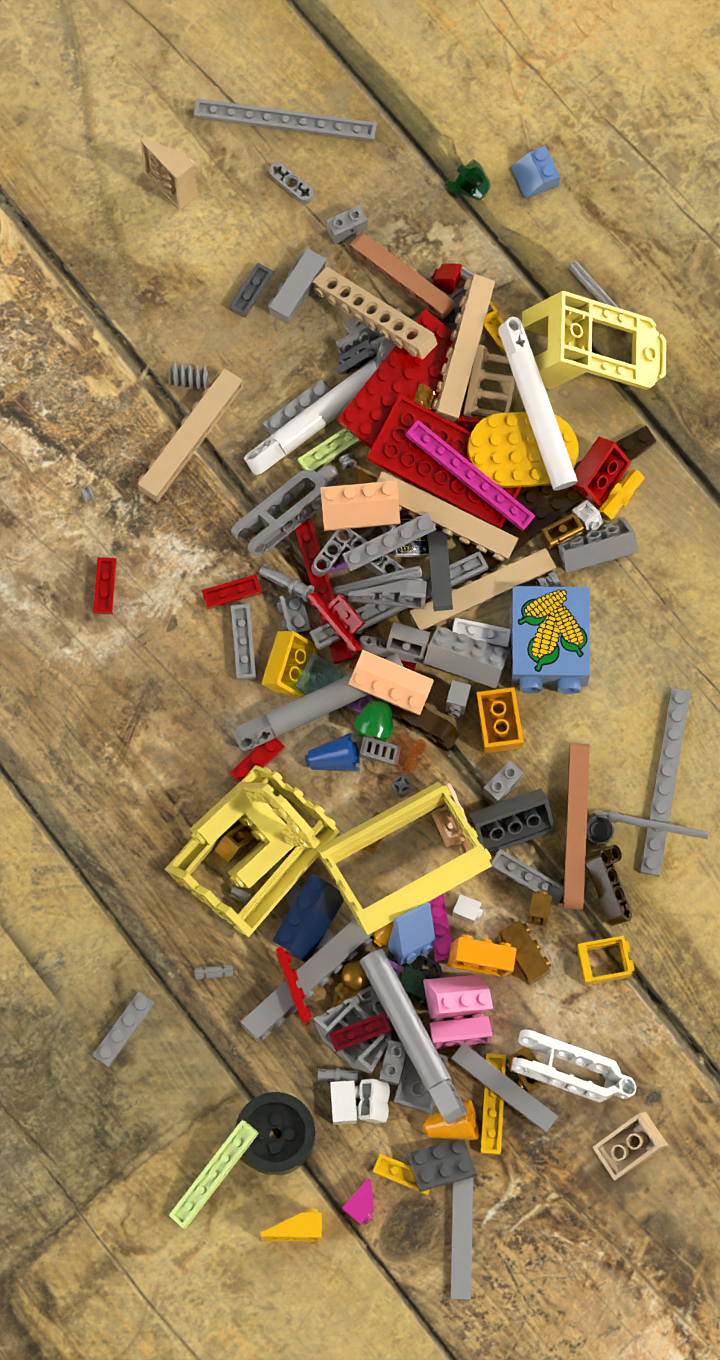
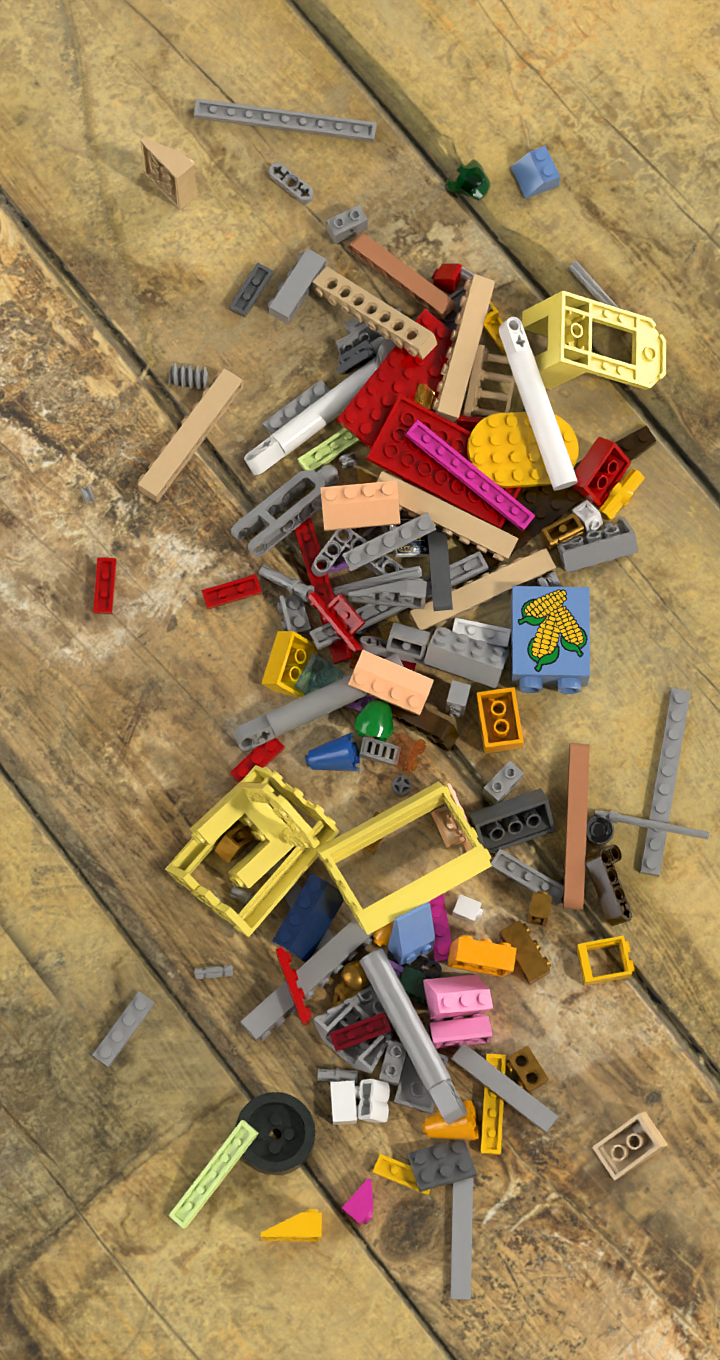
(243, 642): light grey plate -> none
(615, 1082): white piece -> none

